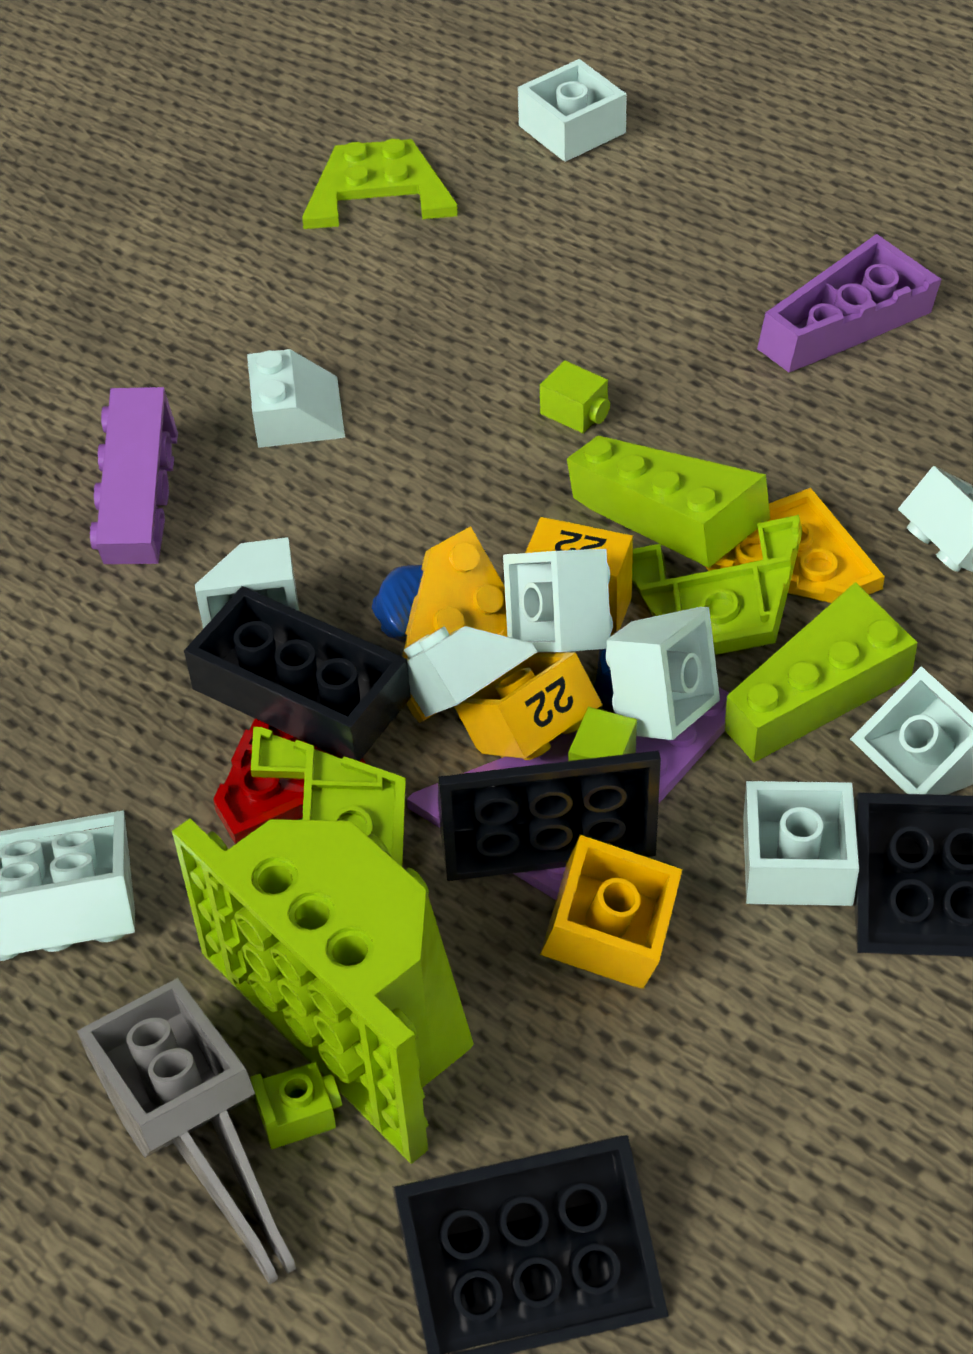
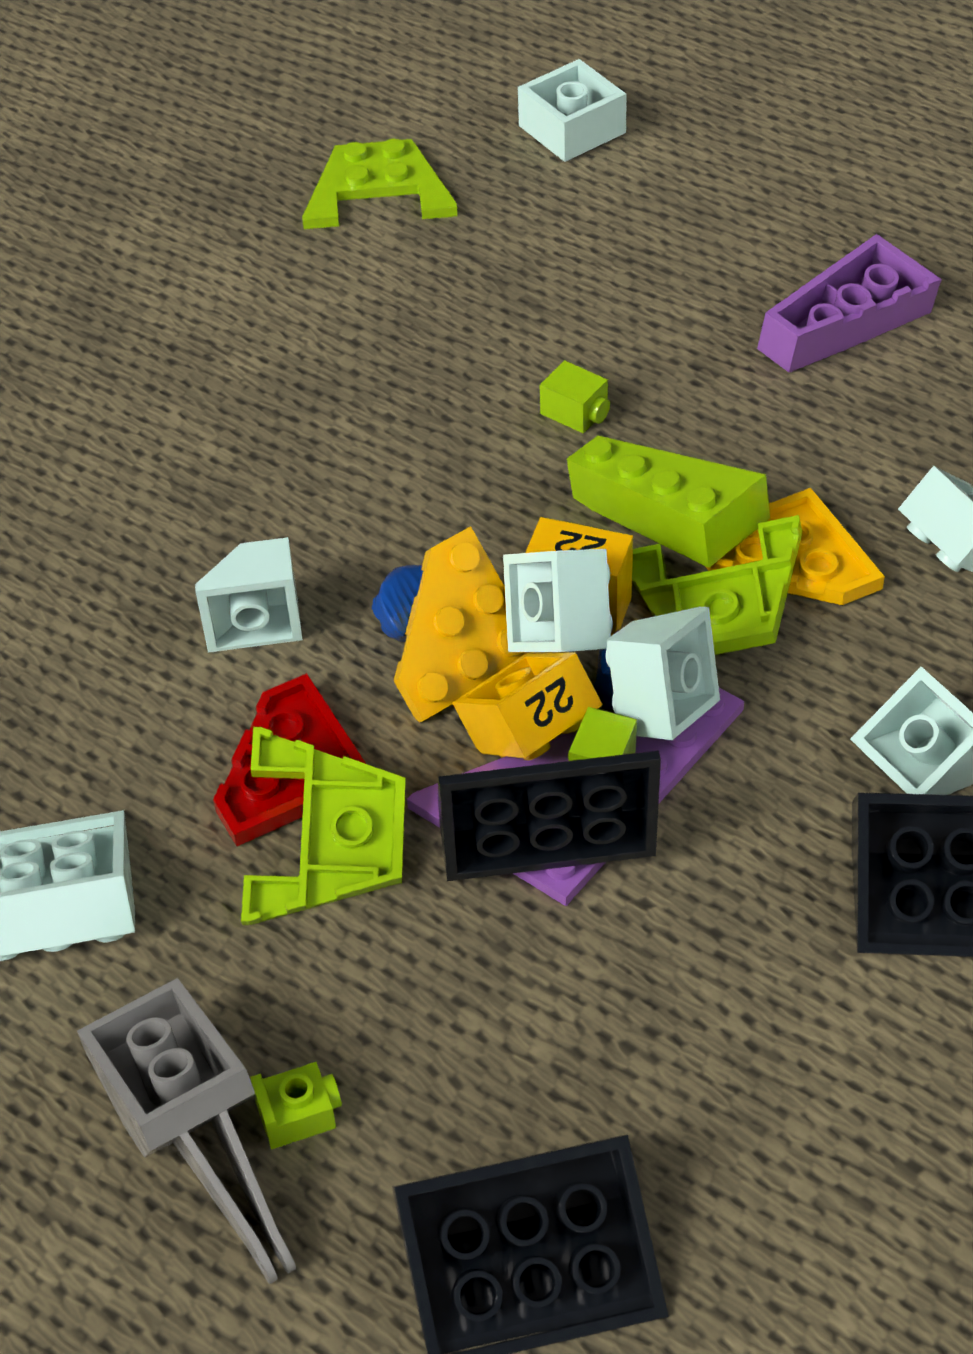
(133, 475): medium lavender wedge -> none
(293, 399): light aqua slope -> none
(298, 674): black brick -> none
(334, 957): lime wedge -> none
(456, 665): light aqua slope -> none
(612, 912): yellow brick -> none
(800, 843): light aqua brick -> none
(820, 674): lime wedge -> none

